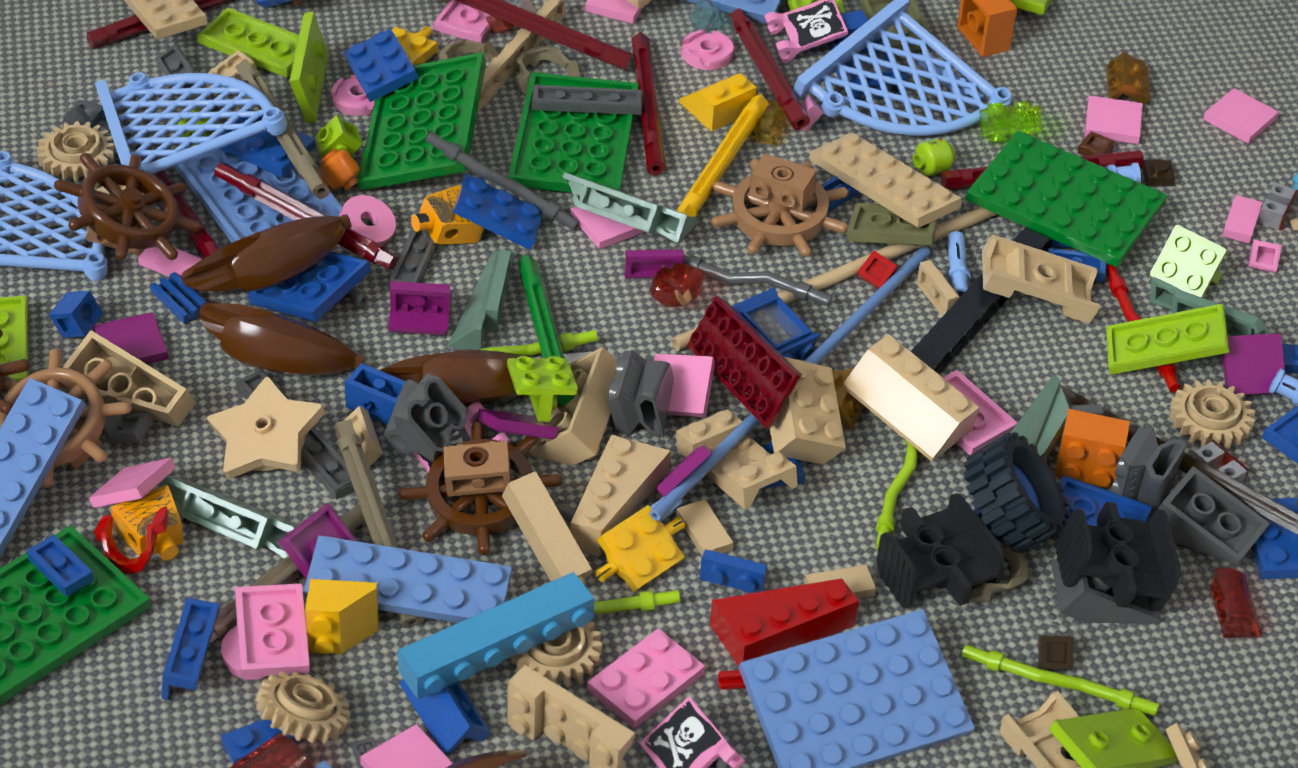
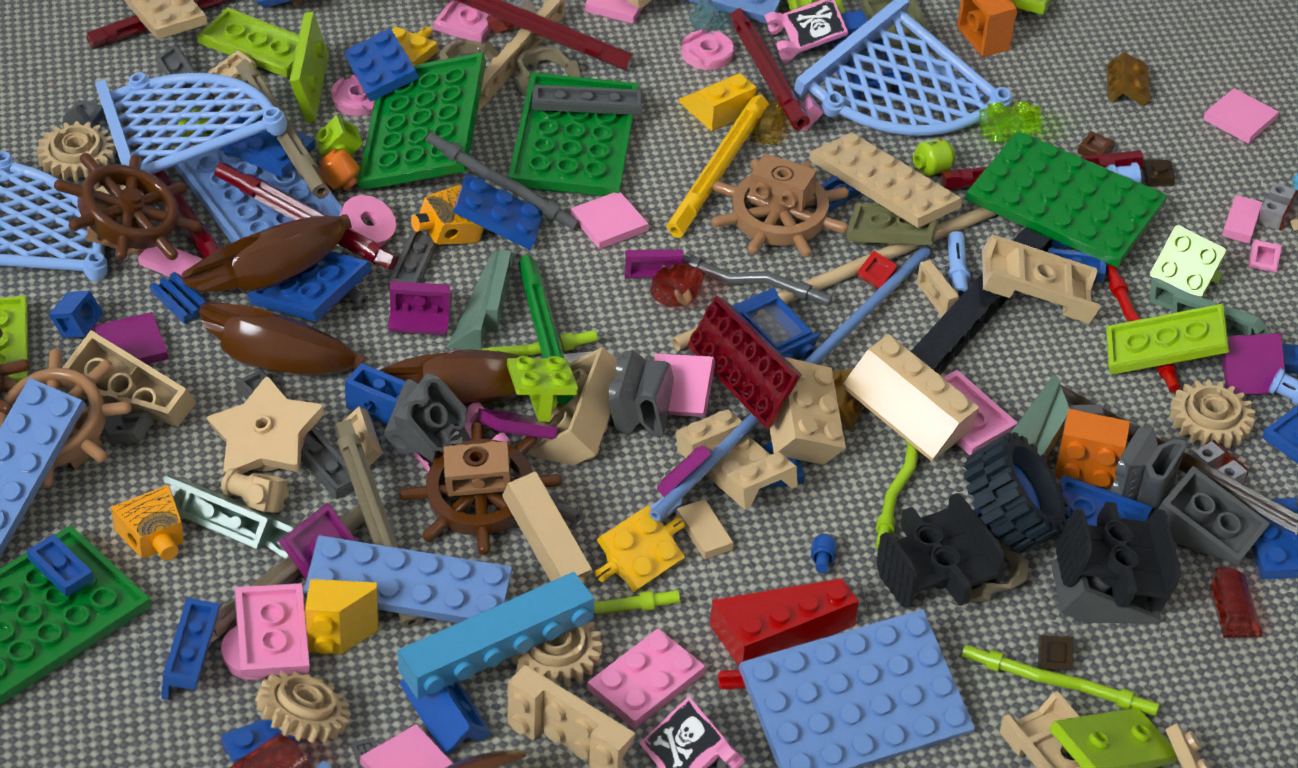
(130, 566): red helmet -> none
(132, 483): bright pink tile -> none
(259, 491): none -> tan connector
(617, 488): tan wedge -> none
(629, 209): wedge -> none
(650, 118): dark red piece -> none
(733, 571): blue plate -> none
(823, 552): none -> blue cylinder
(856, 578): tan tile -> none
(1114, 119): bright pink tile -> none

